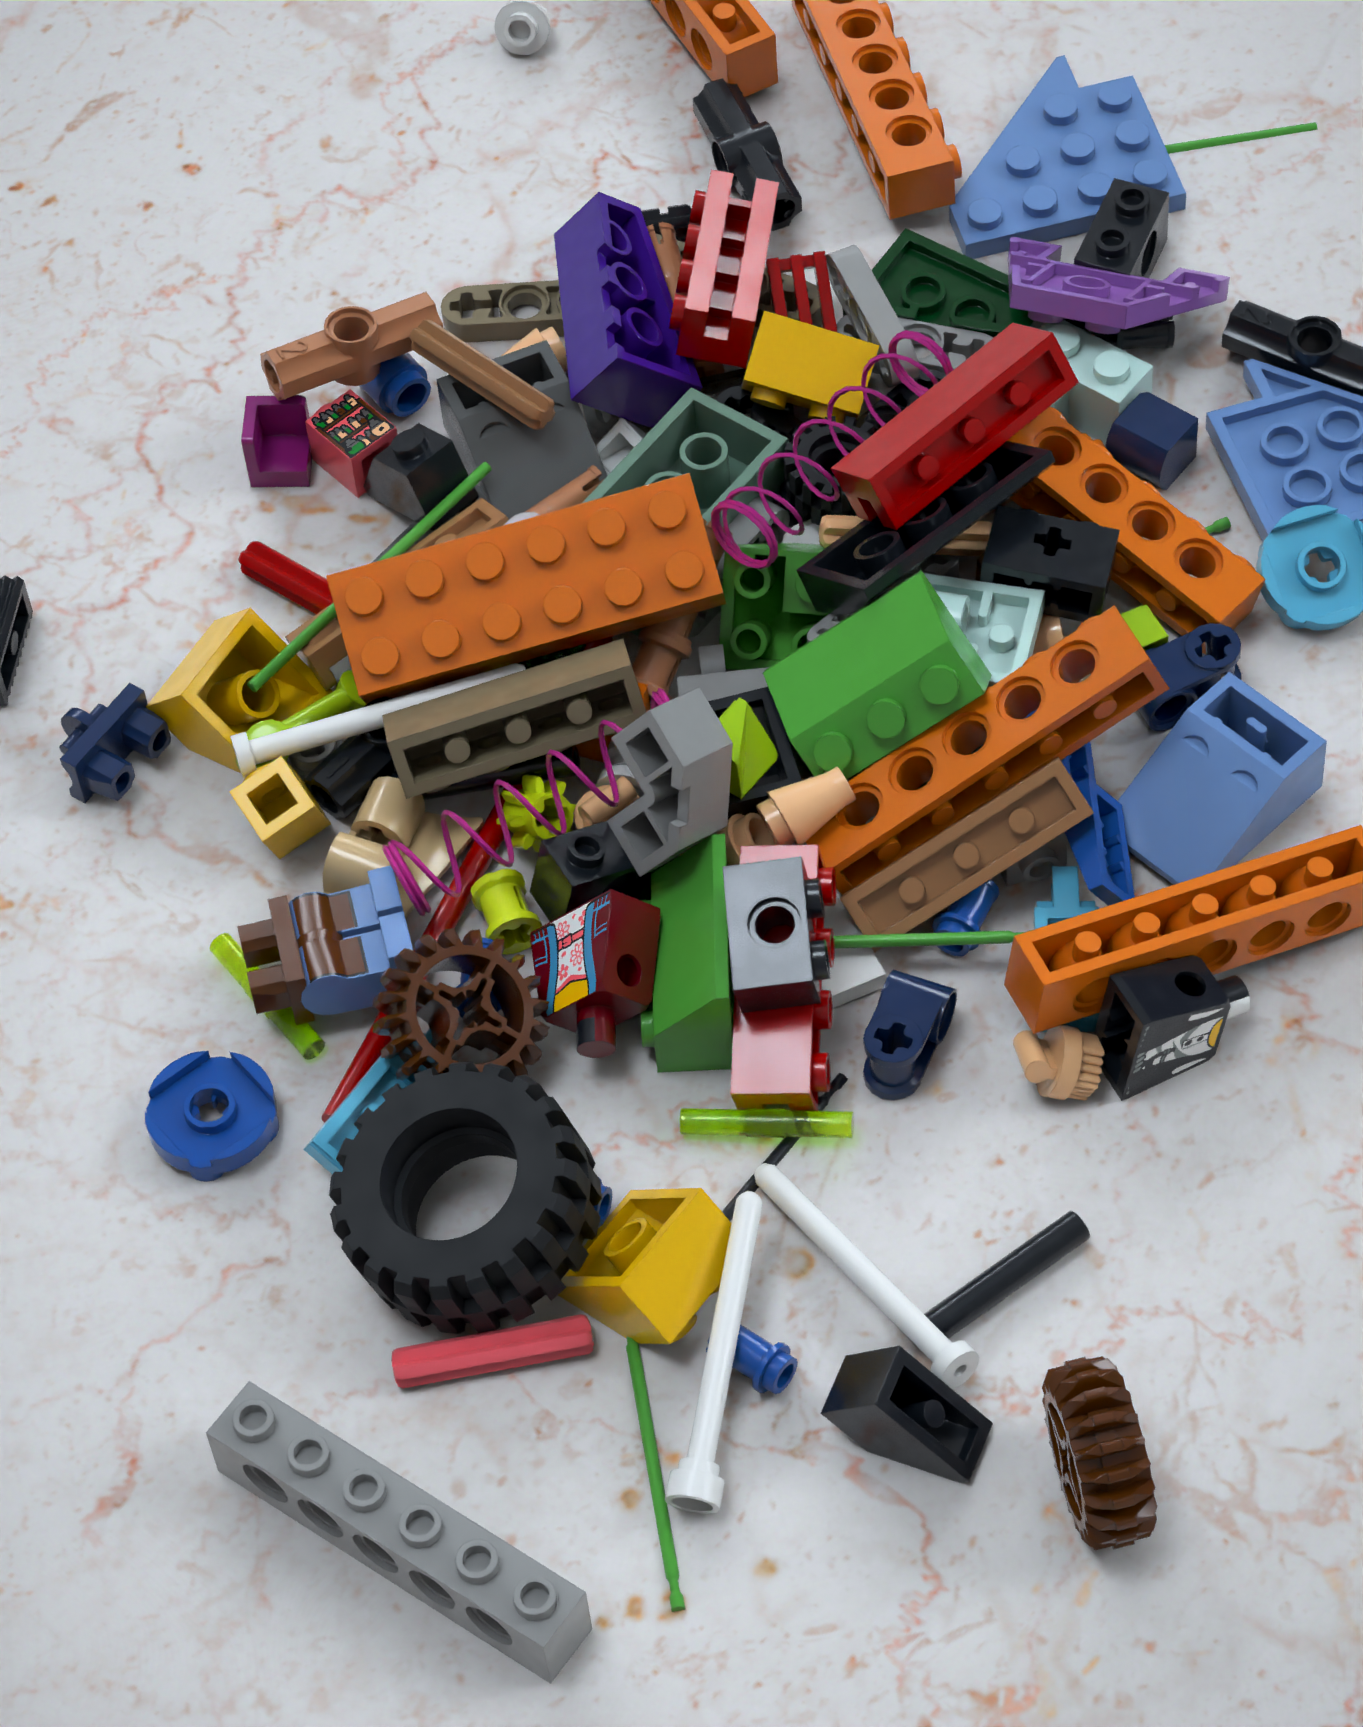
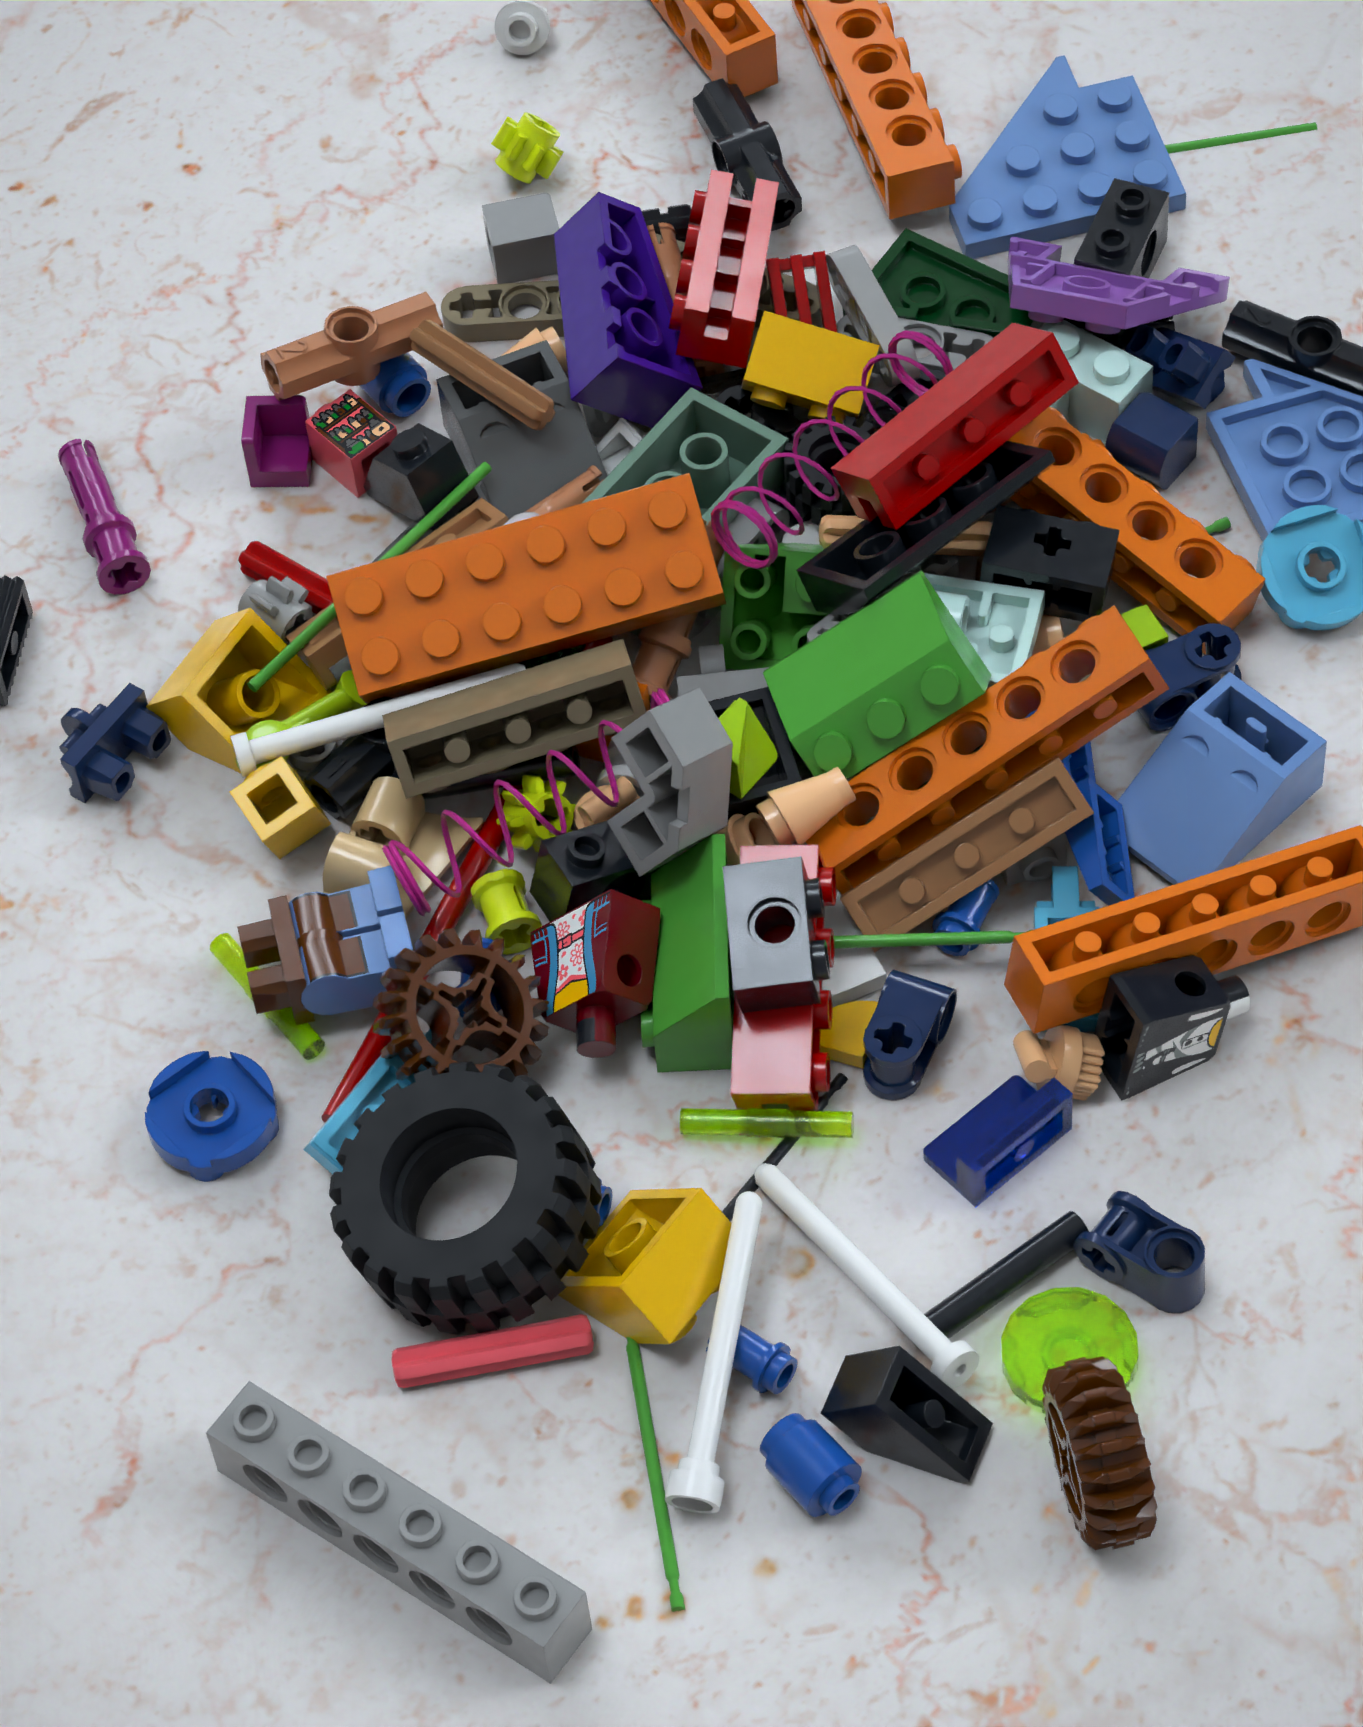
(107, 533): none -> magenta pin
(278, 604): none -> light grey gear
(521, 237): none -> light grey panel
(527, 147): none -> neon yellow gear
(811, 1465): none -> blue brick
(846, 1035): none -> yellow tile
(1000, 1137): none -> clear blue panel
(1061, 1328): none -> clear neon green tile
(1136, 1245): none -> dark blue piece
(1182, 364): none -> dark blue hips

